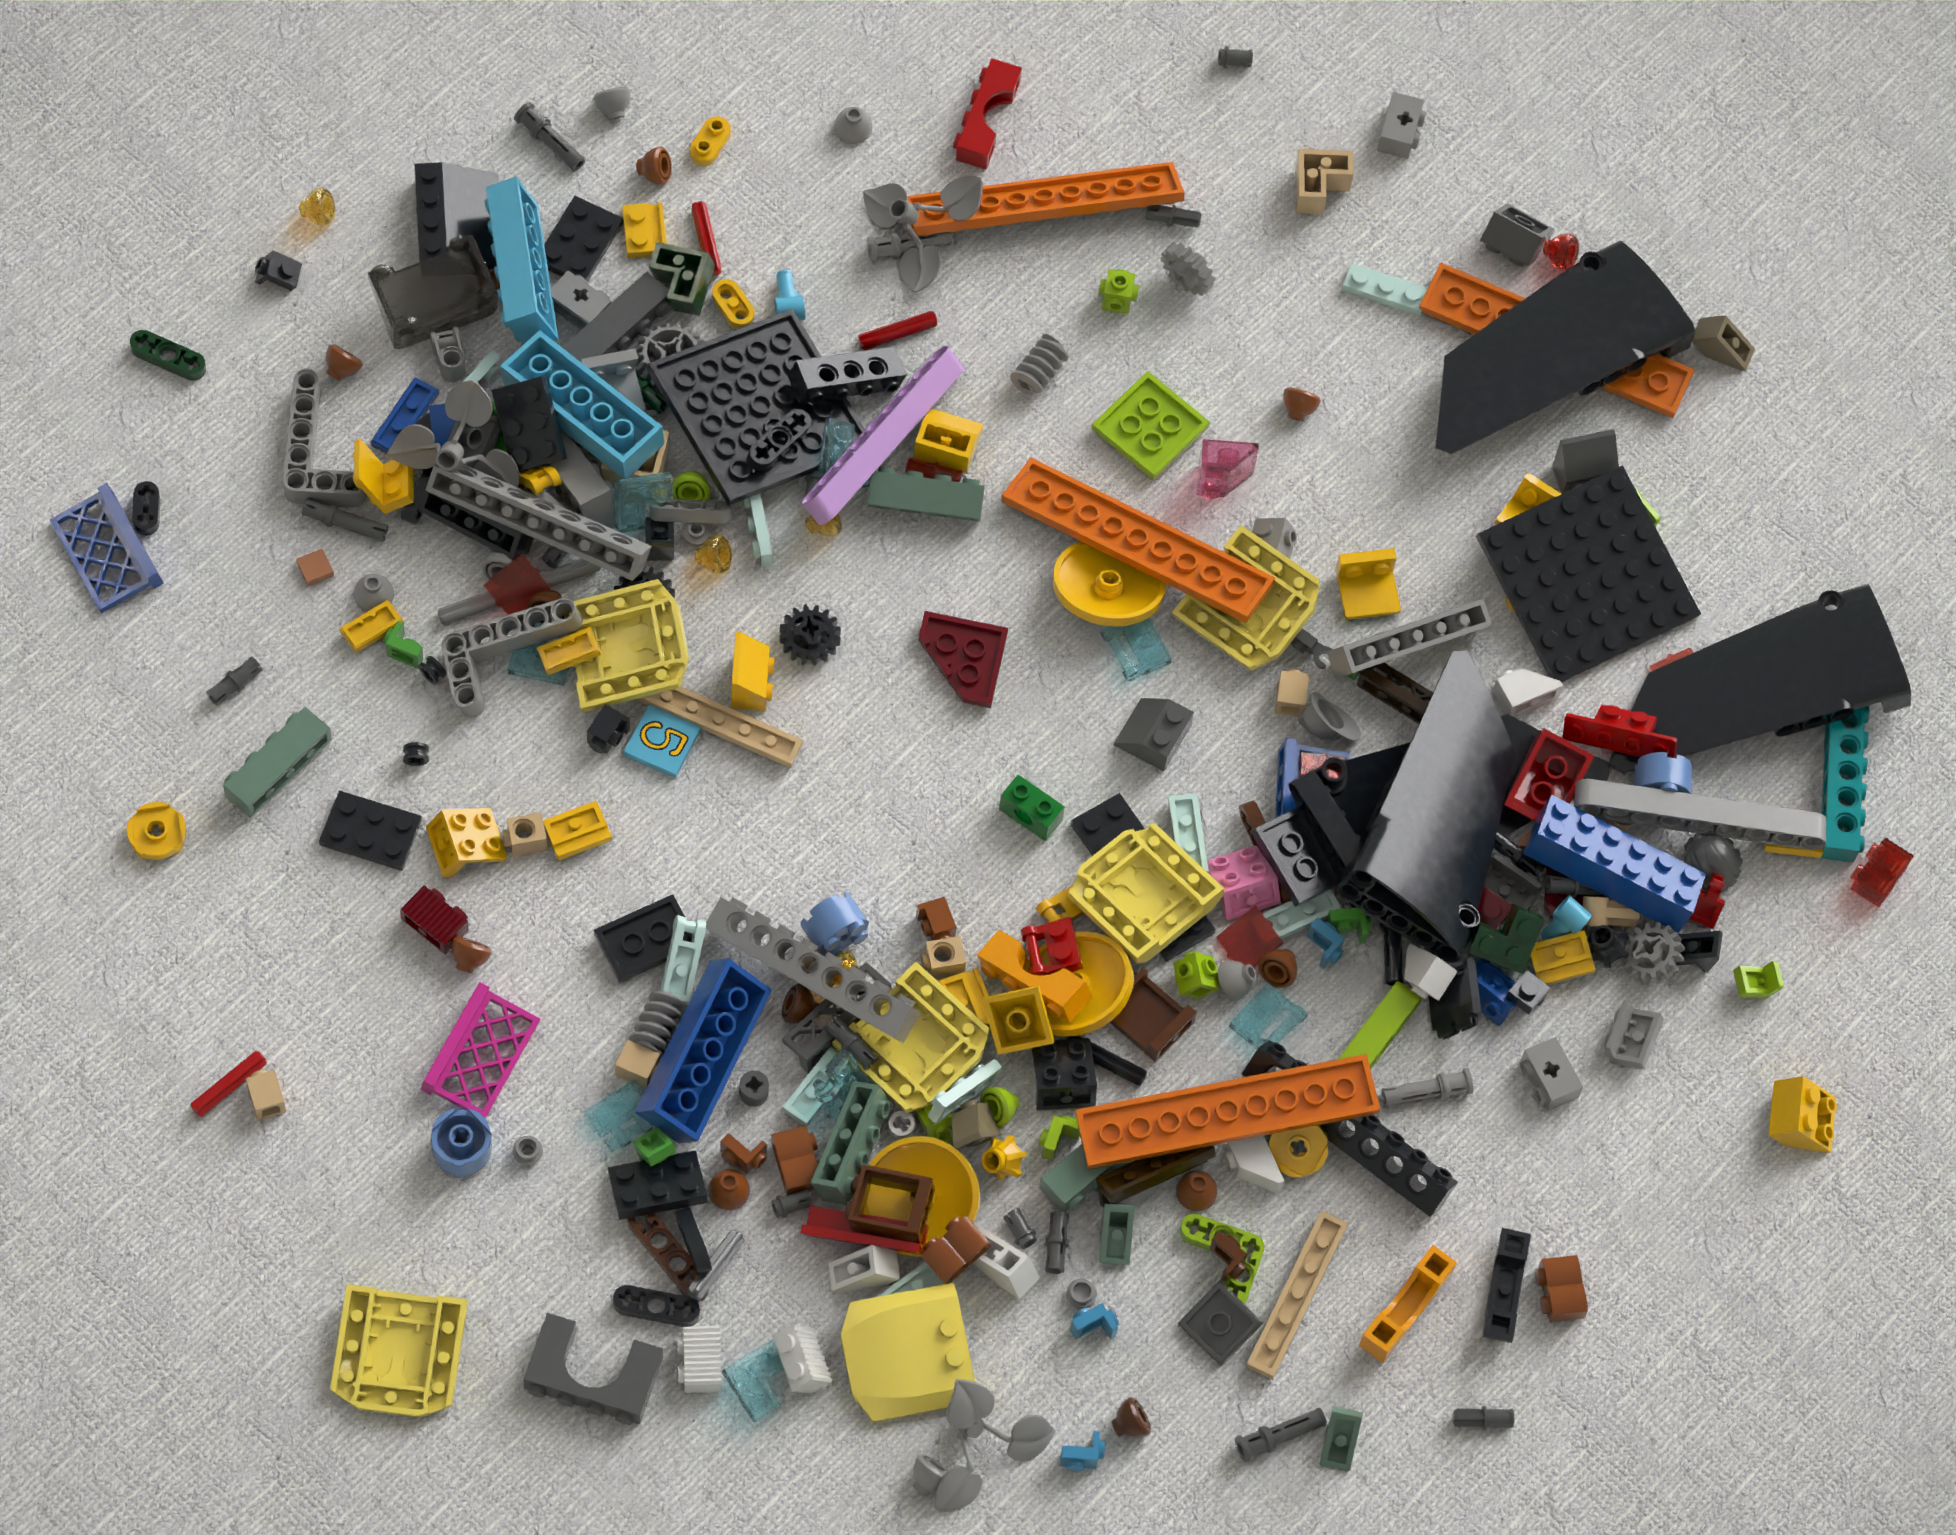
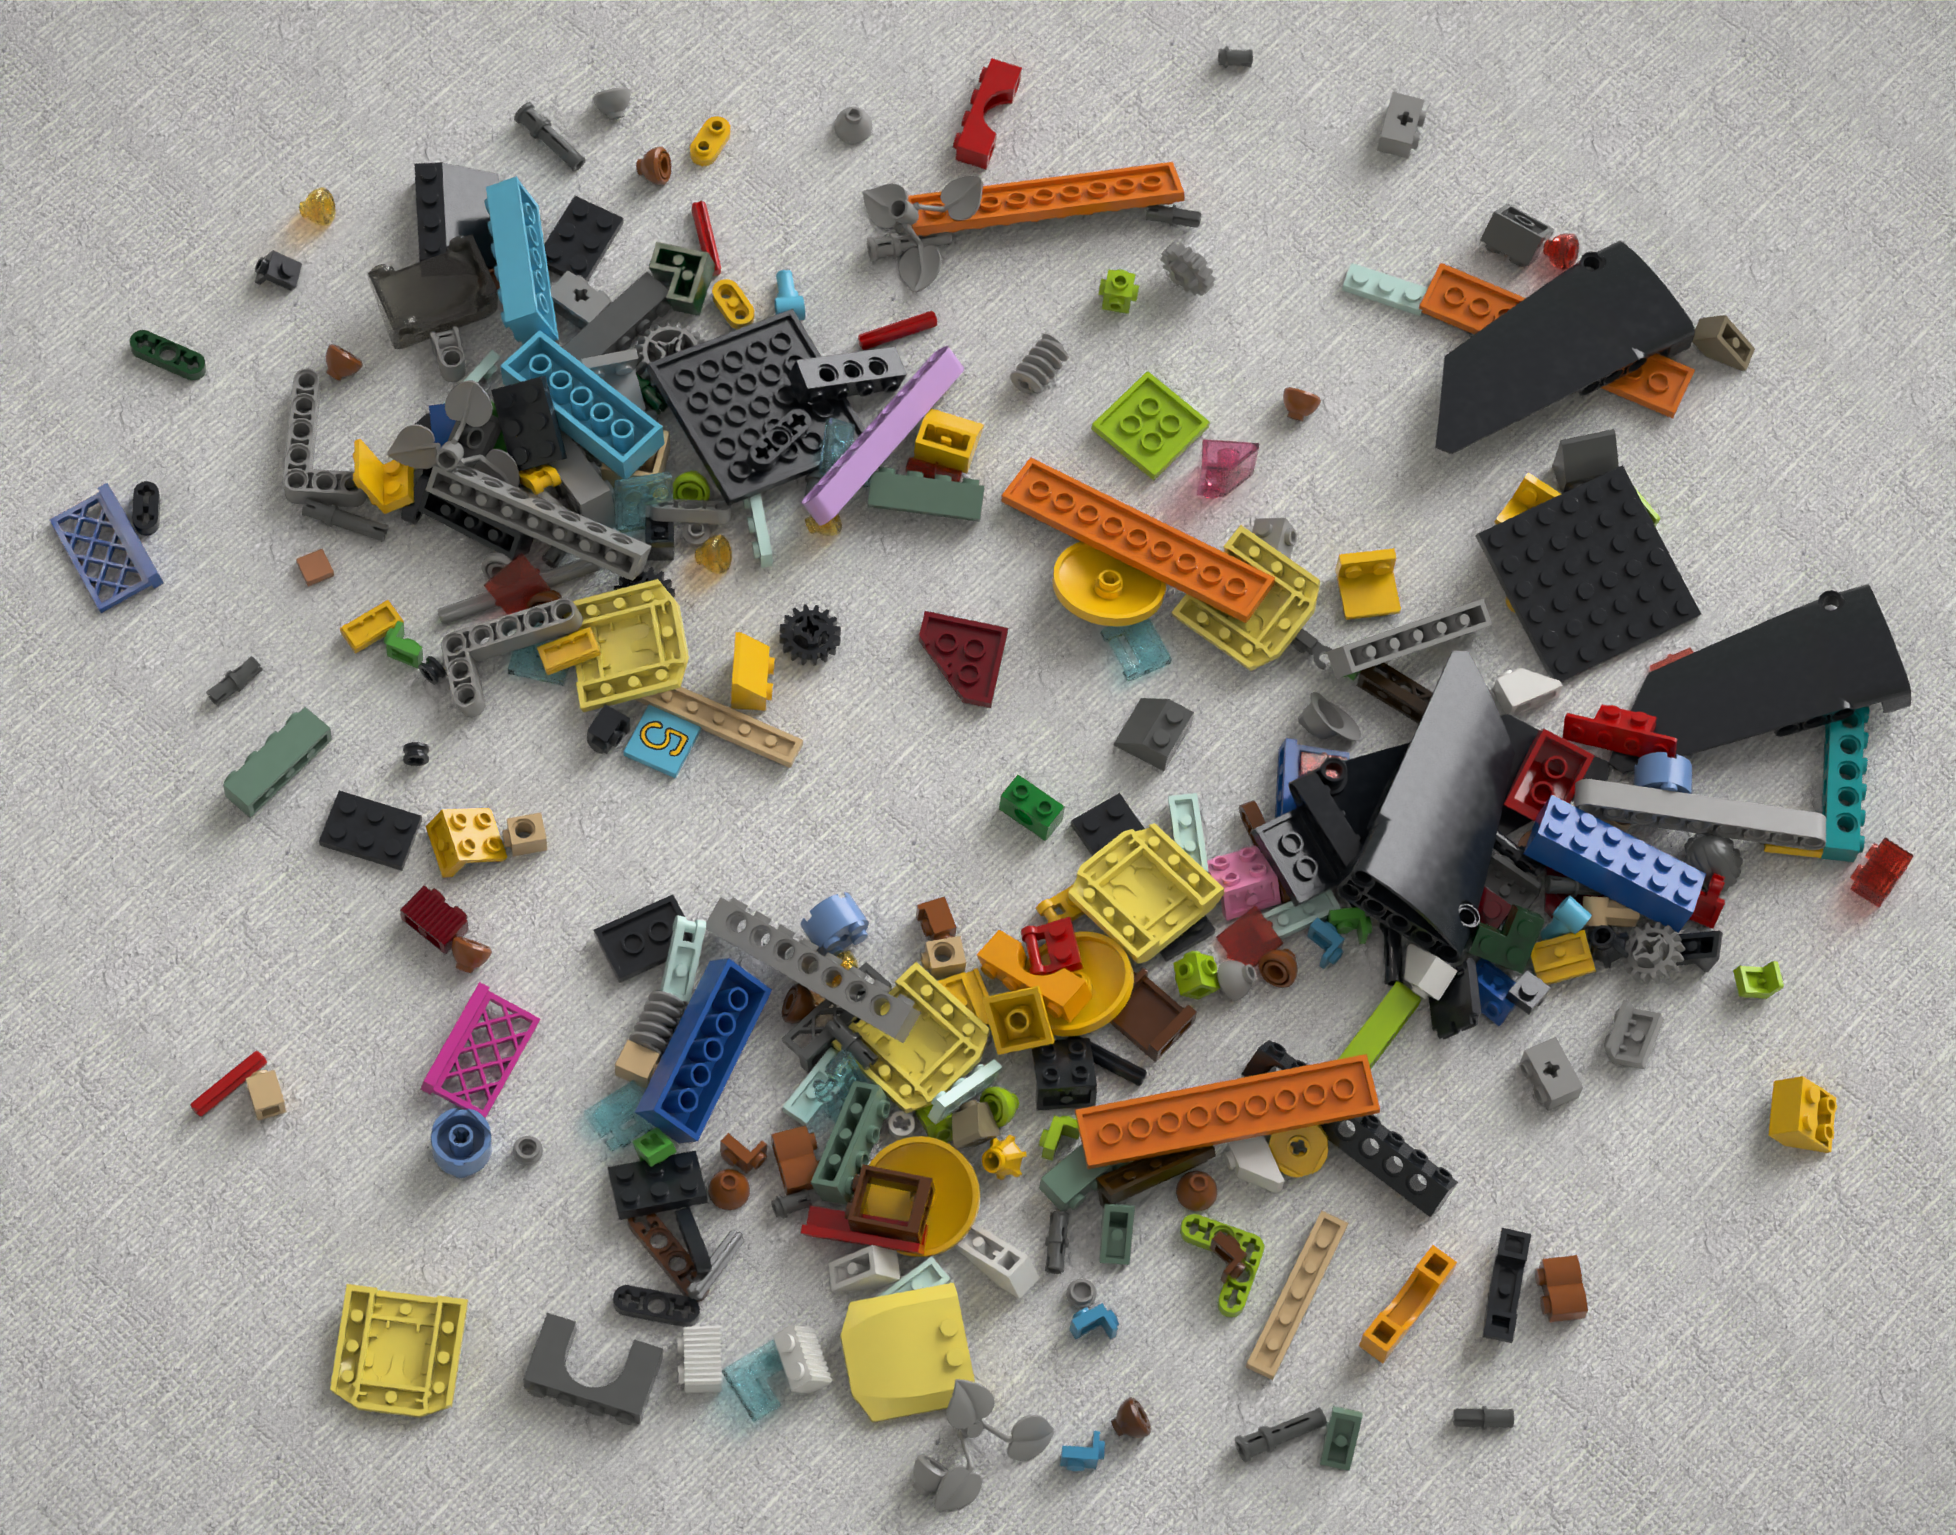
(157, 847): yellow plate -> none
(372, 591): light grey brick -> none
(407, 411): blue tile -> none
(577, 830): yellow plate -> none
(643, 228): yellow plate -> none
(754, 1096): dark grey wheel -> none
(955, 1249): dark orange brick -> none
(1023, 1233): dark grey pin -> none
(1220, 1323): dark grey tile -> none
(1262, 1012): clear light blue plate -> none
(1291, 693): tan brick -> none
(1320, 172): tan brick -> none
(1440, 1086): light grey pin -> none

